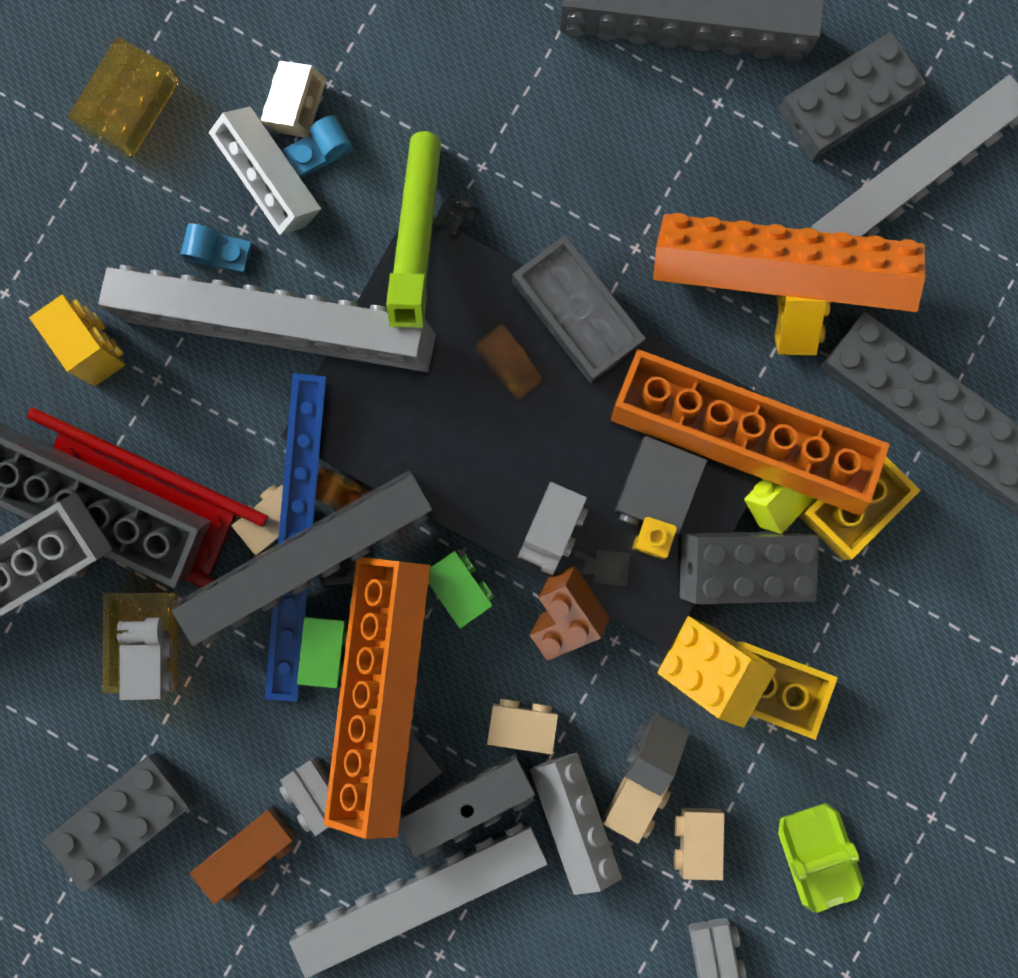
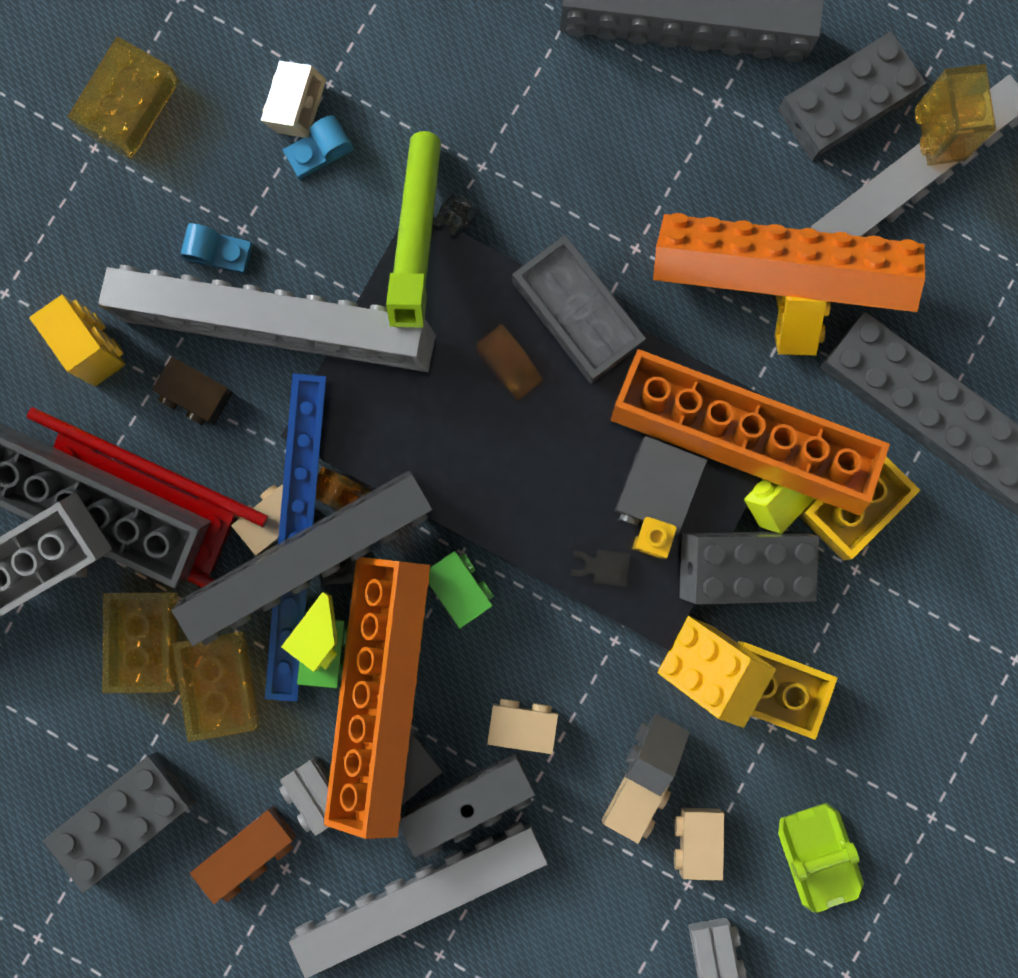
(144, 660): light grey hinge -> none
(192, 391): none -> dark brown brick
(216, 687): none -> clear yellow brick
(264, 170): white brick -> none
(315, 635): none -> neon yellow slope
(552, 528): light grey hinge -> none
(572, 615): dark orange brick -> none
(576, 824): light grey brick -> none
(955, 115): none -> clear yellow brick

